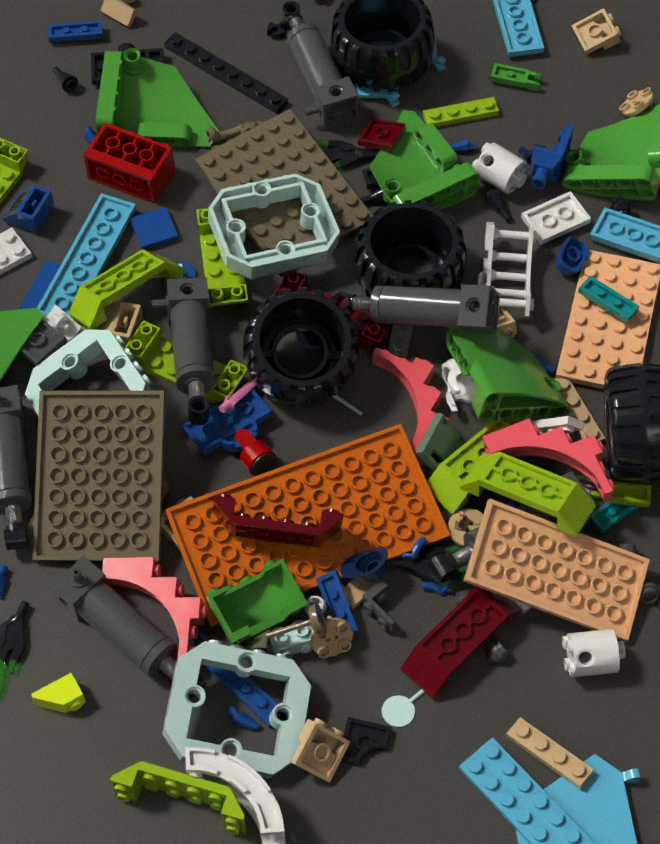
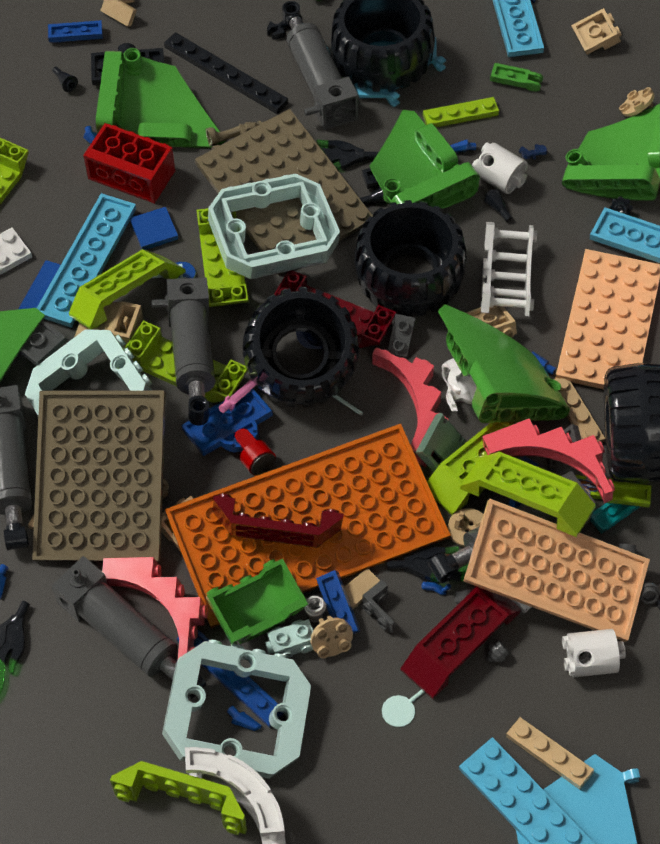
(30, 208): blue slope -> none
(60, 695): neon yellow slope -> none
(63, 323): white hips -> none
(316, 619): dark tan piece -> none
(320, 749): tan plate -> none
(365, 739): black tile -> none
(370, 565): dark blue piece -> none
(381, 134): dark red tile -> none
(416, 549): blue piece -> none
(469, 308): dark grey piece -> none
(548, 163): blue plate -> none
(556, 217): white plate -> none
(568, 424): white plate -> none
(571, 256): blue piece -> none
(608, 299): teal plate -> none

